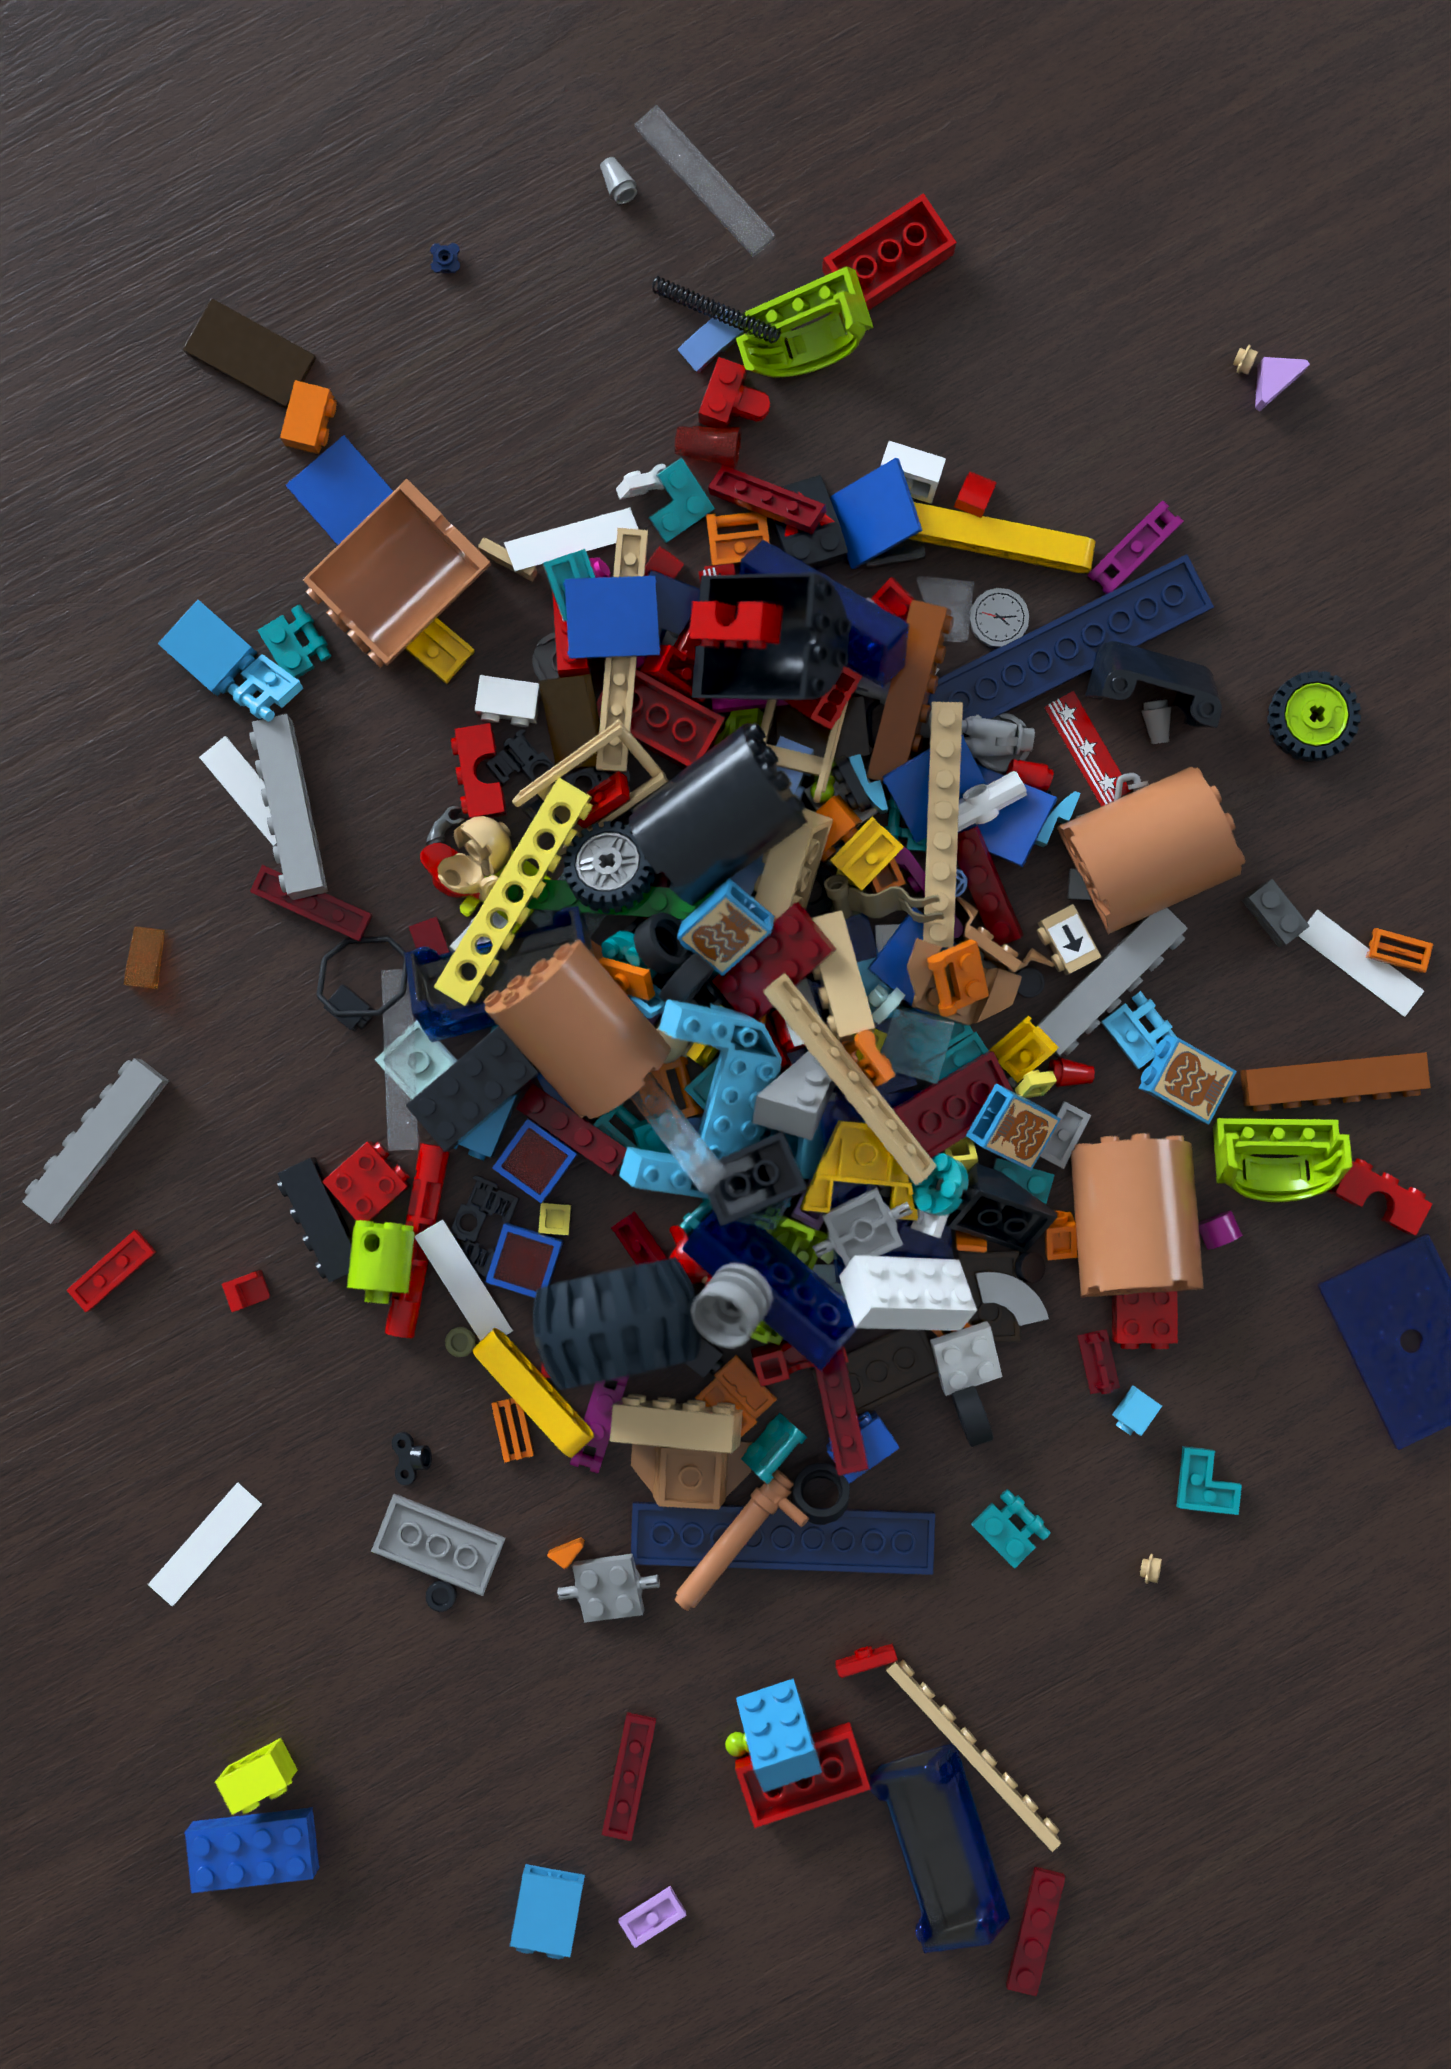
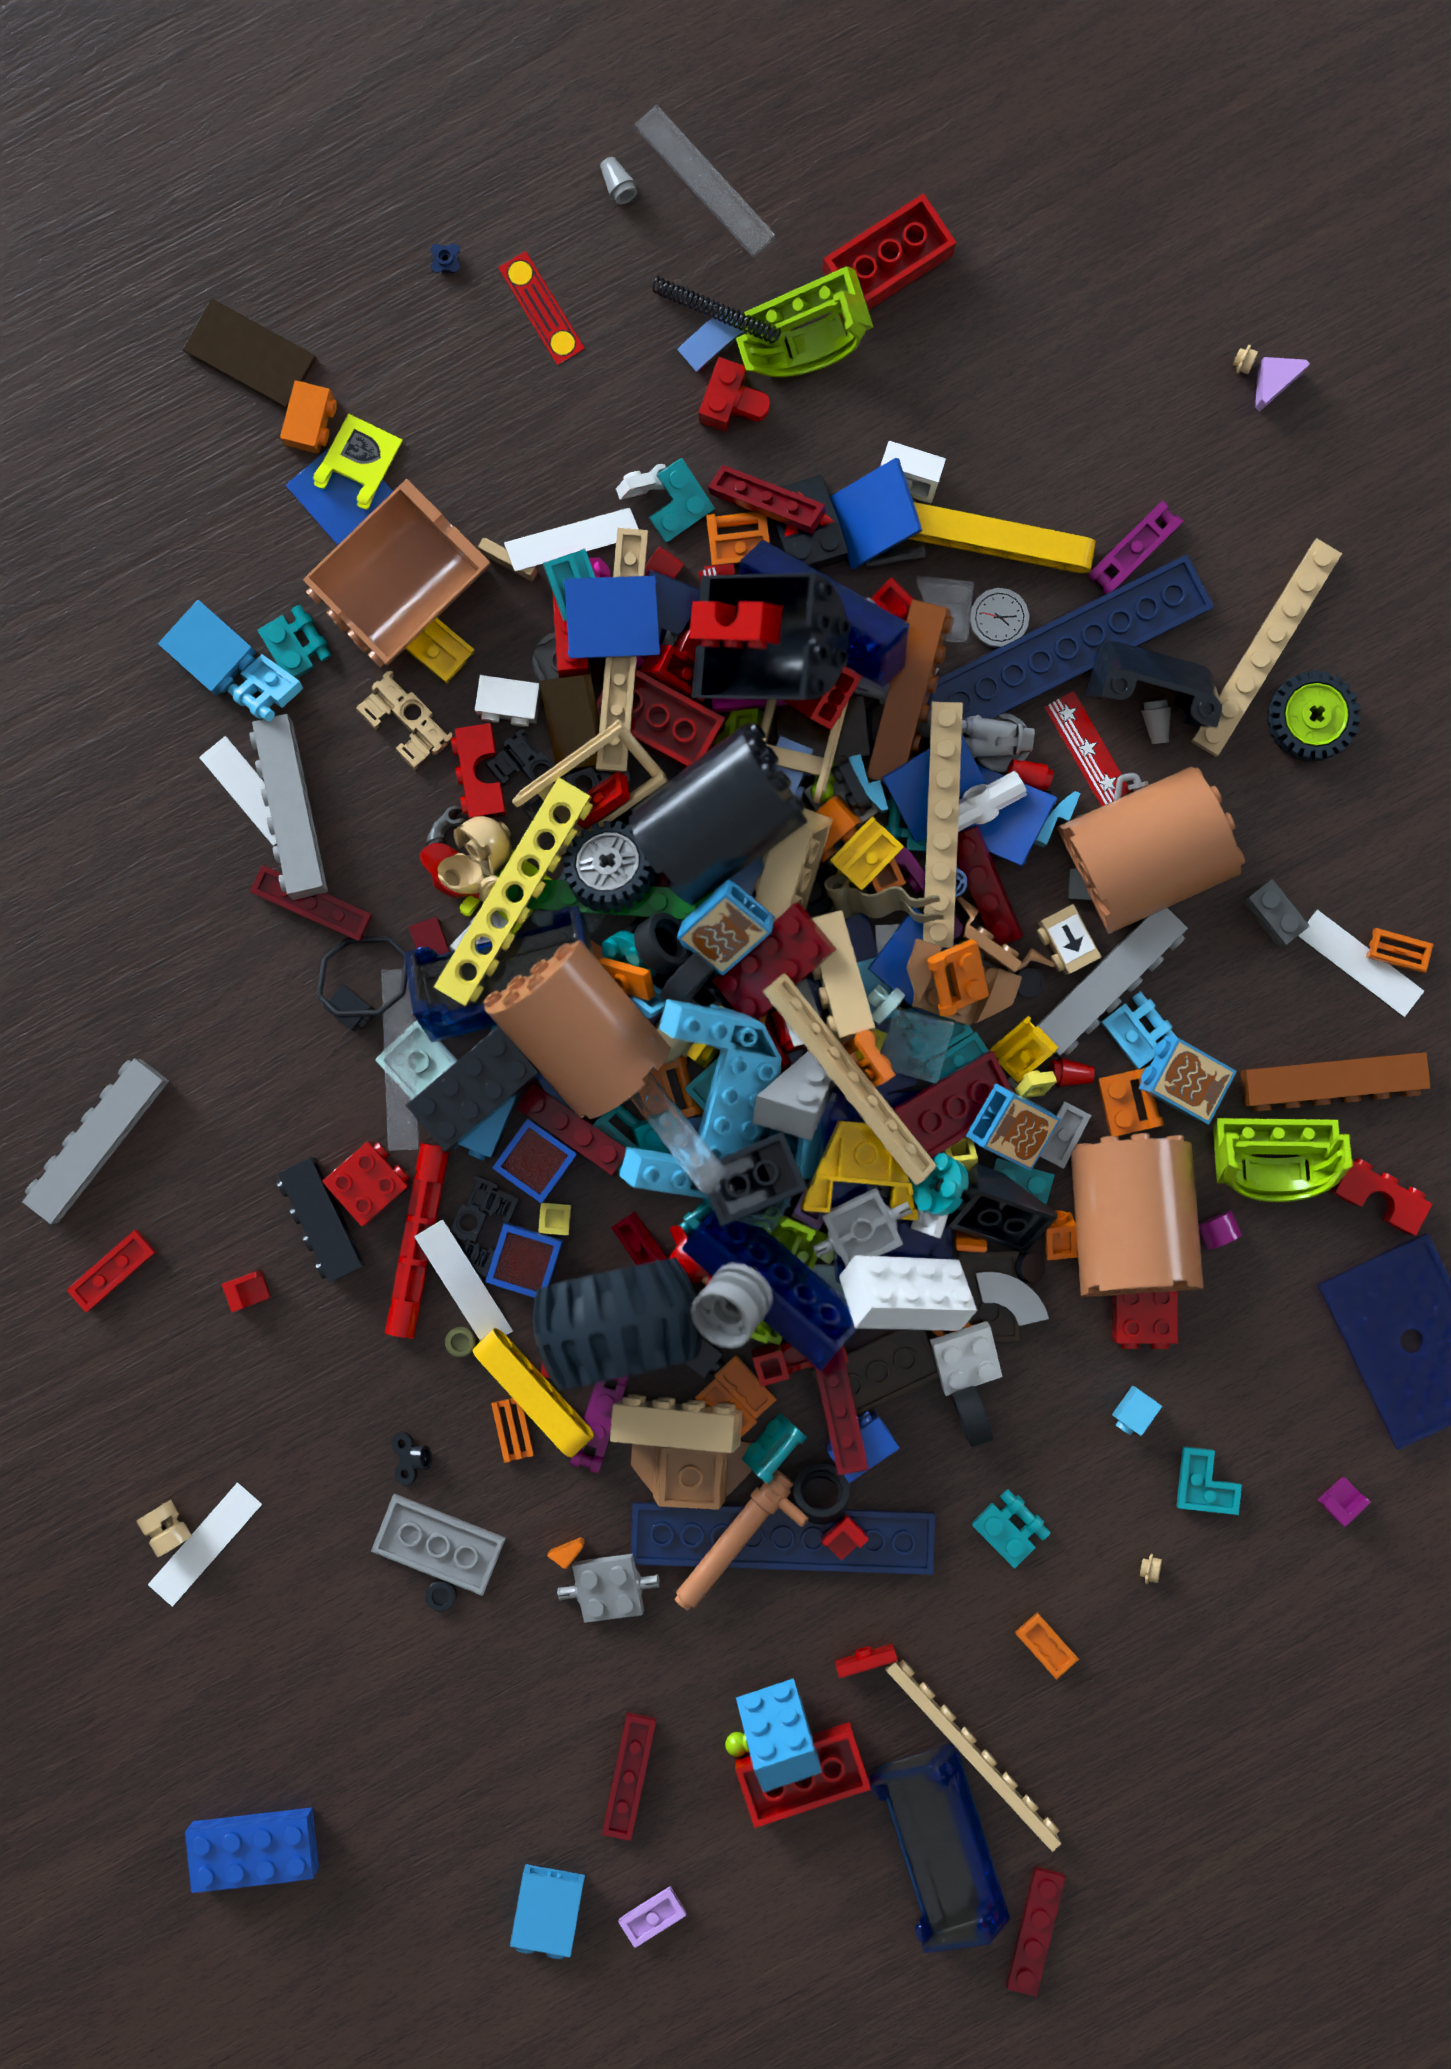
(144, 958): clear orange slope -> none
(167, 1539): none -> tan wheel
(256, 1777): neon yellow brick -> none
(361, 455): none -> neon yellow flag
(380, 1259): lime cylinder -> none
(428, 733): none -> tan piece
(541, 308): none -> sticker
(709, 444): clear red plant -> none
(844, 1537): none -> red panel
(975, 494): red slope -> none
(1046, 1645): none -> orange plate
(1098, 1362): dark red hinge -> none
(1121, 1106): none -> orange plate
(1269, 644): none -> tan plate
(1343, 1501): none -> magenta panel

